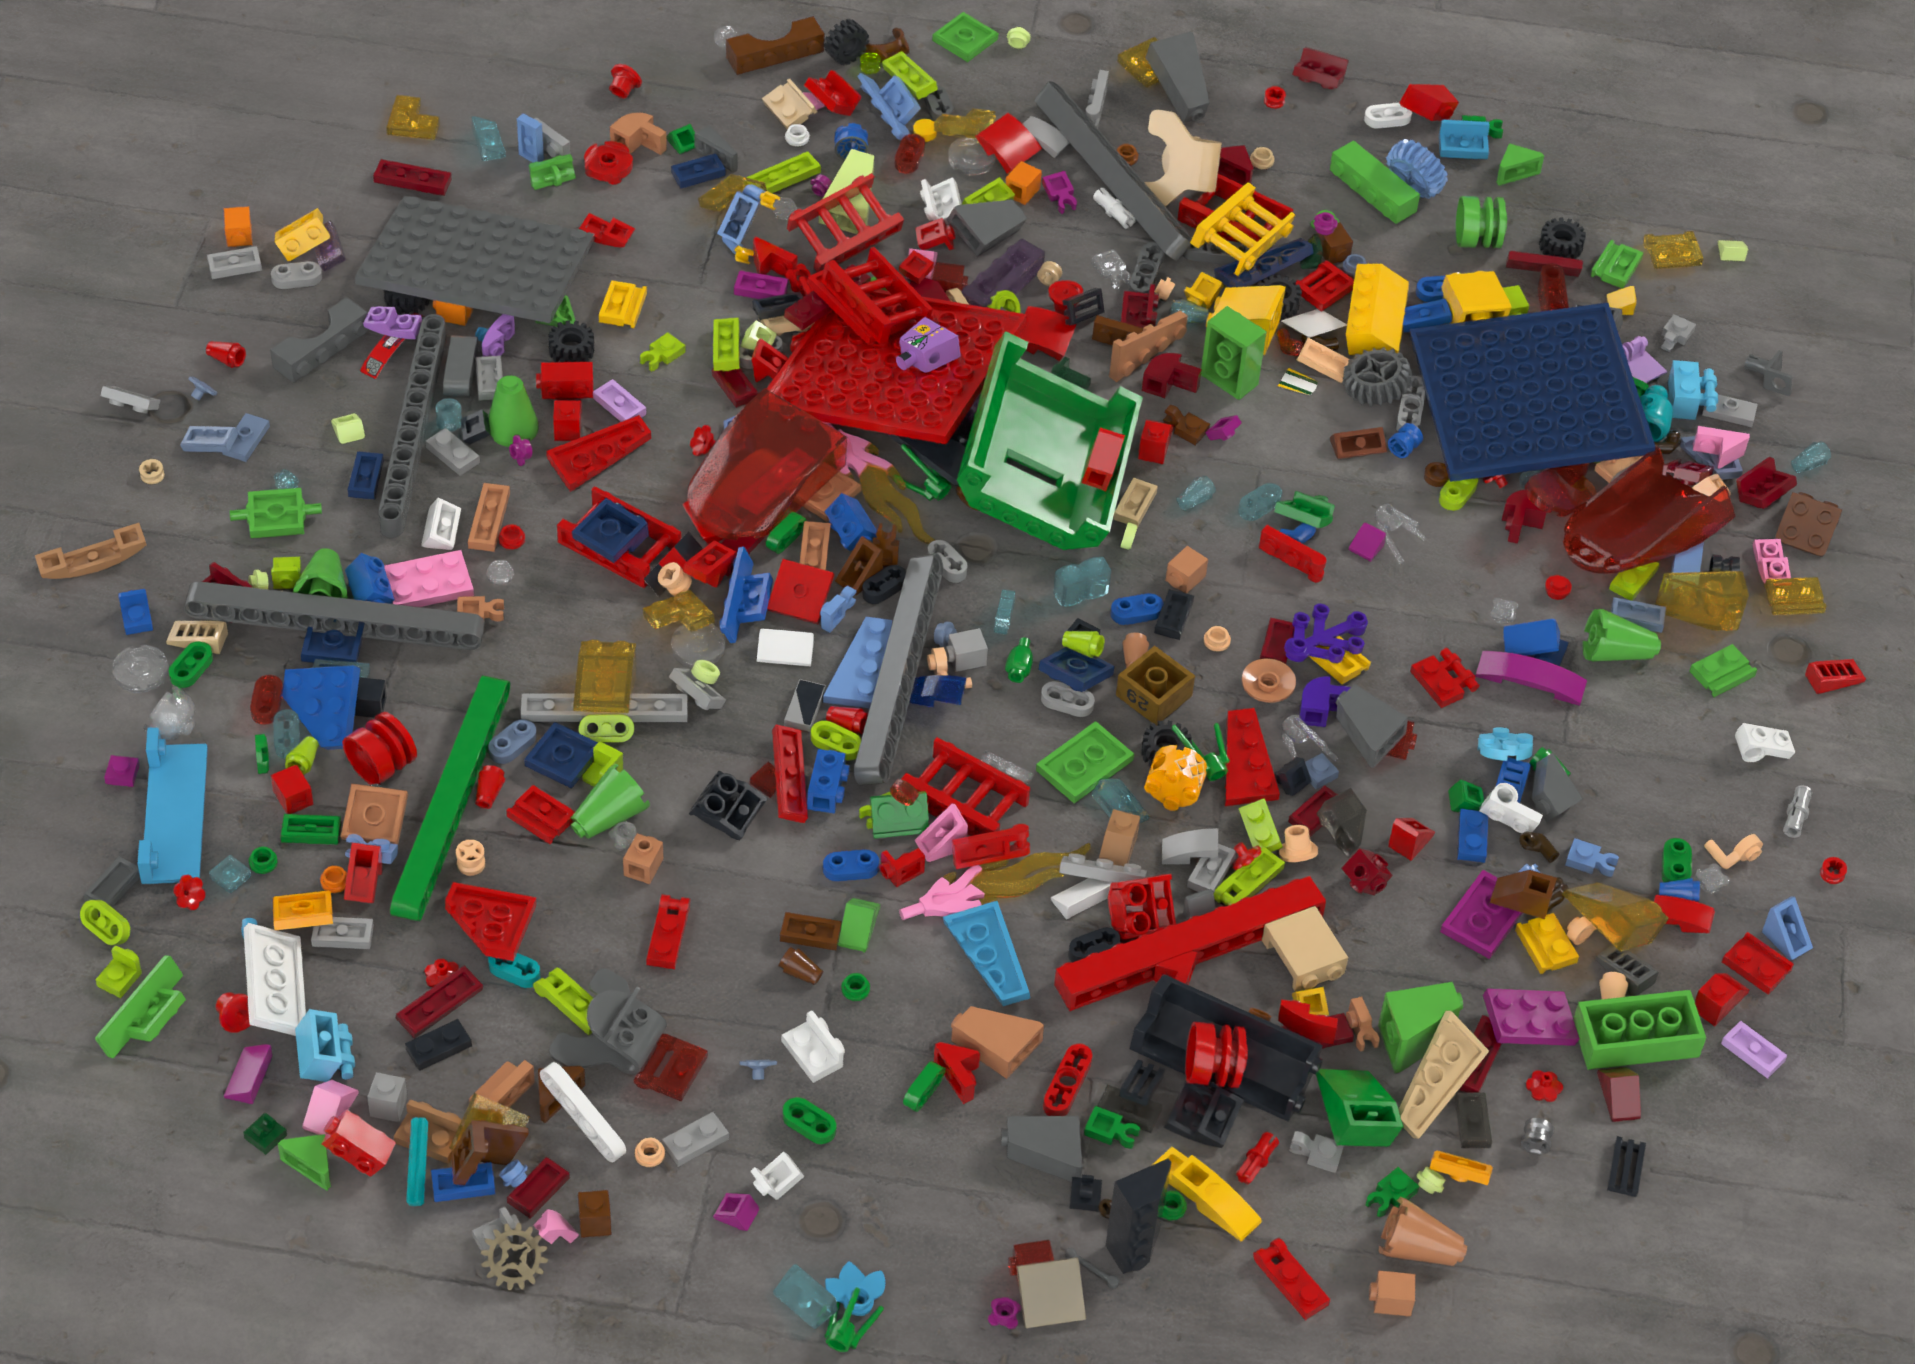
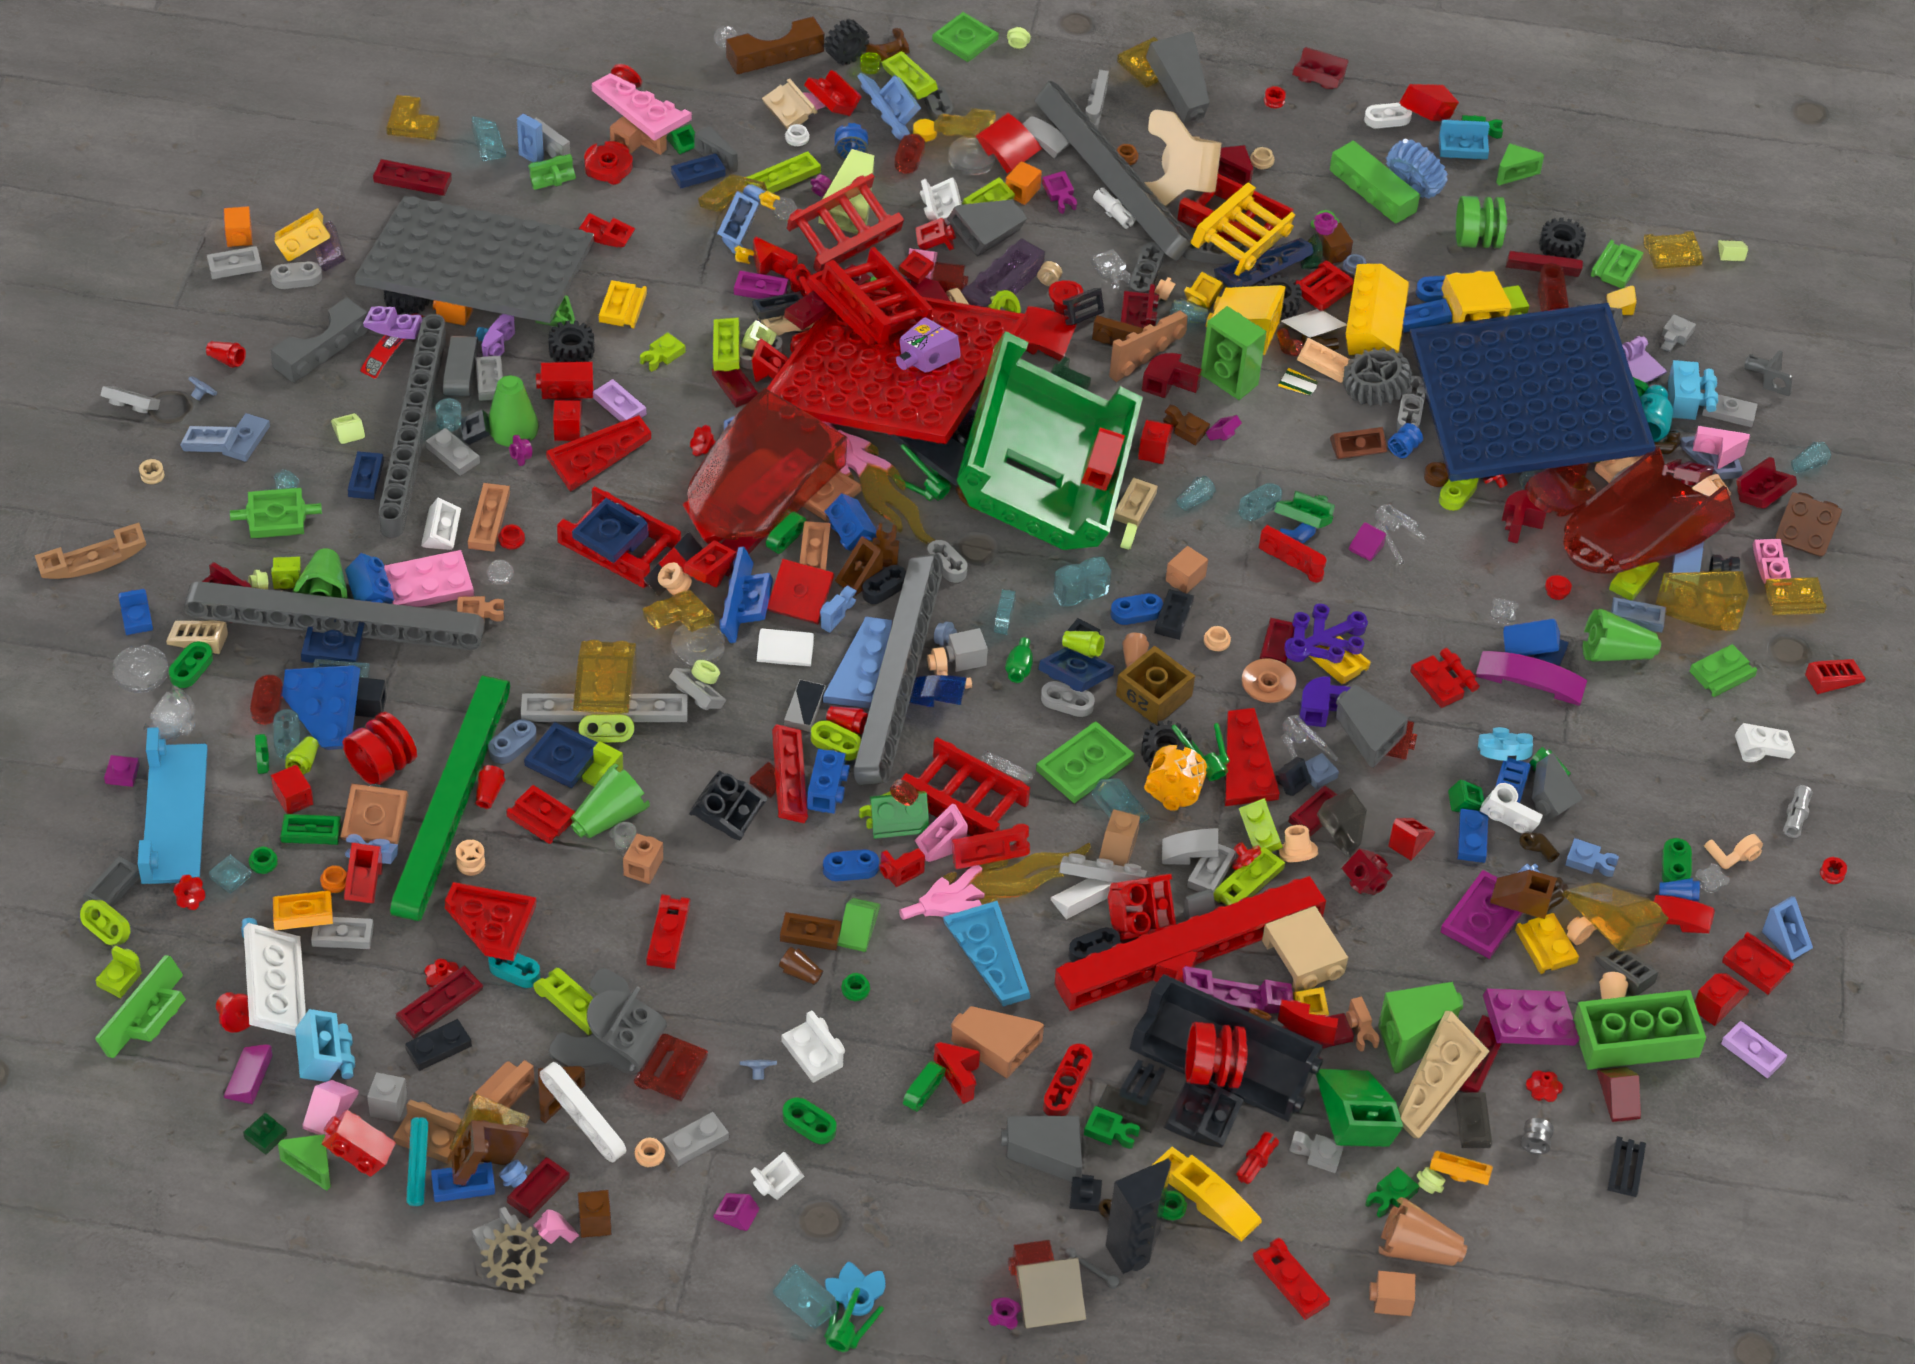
(640, 107): none -> bright pink wing
(1242, 995): none -> magenta slope

